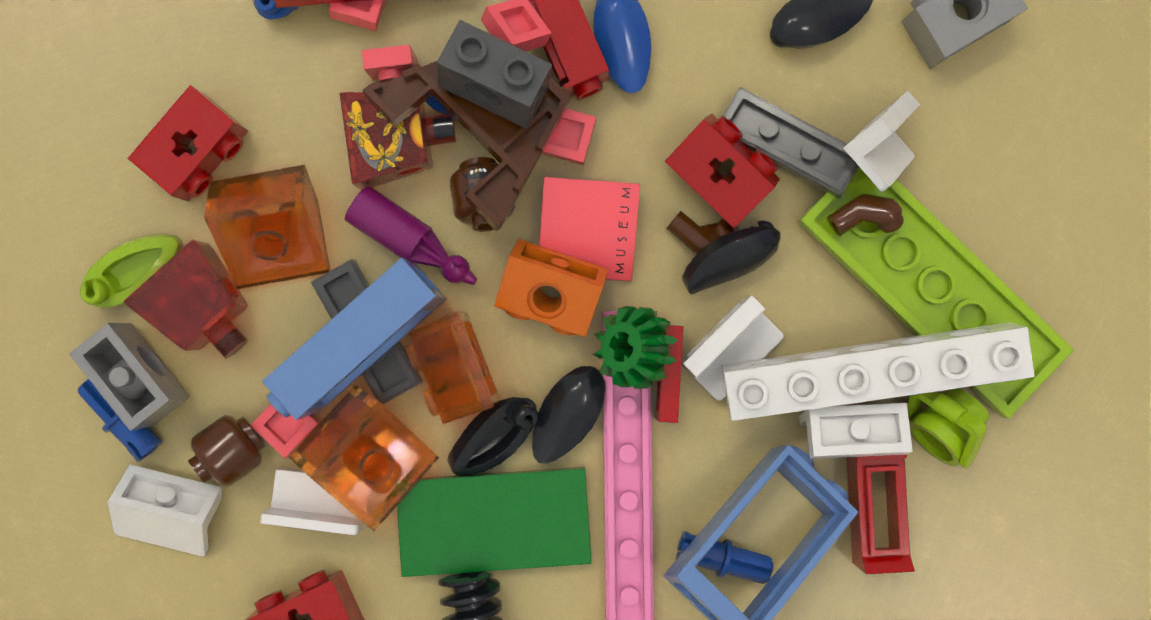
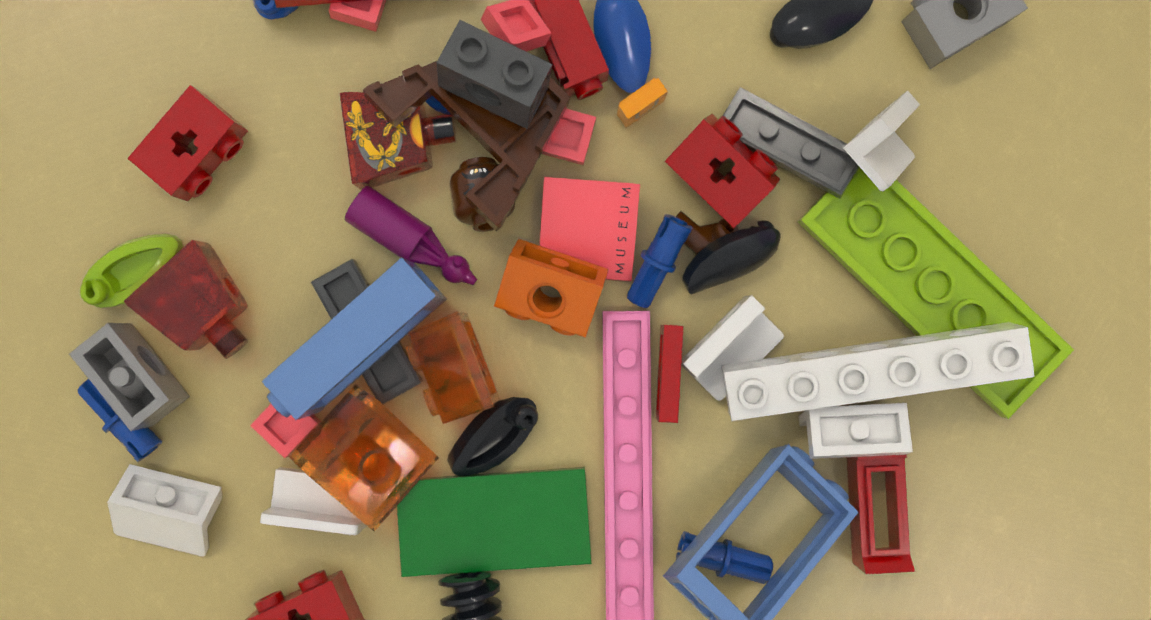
(226, 451): reddish brown head -> none
(267, 226): clear orange slope -> none
(388, 62): coral plate -> none
(568, 413): black arm -> none
(635, 347): green gear -> none
(641, 102): none -> light orange tile
(658, 260): none -> blue axle
(867, 208): reddish brown arm -> none
(950, 425): lime piece -> none

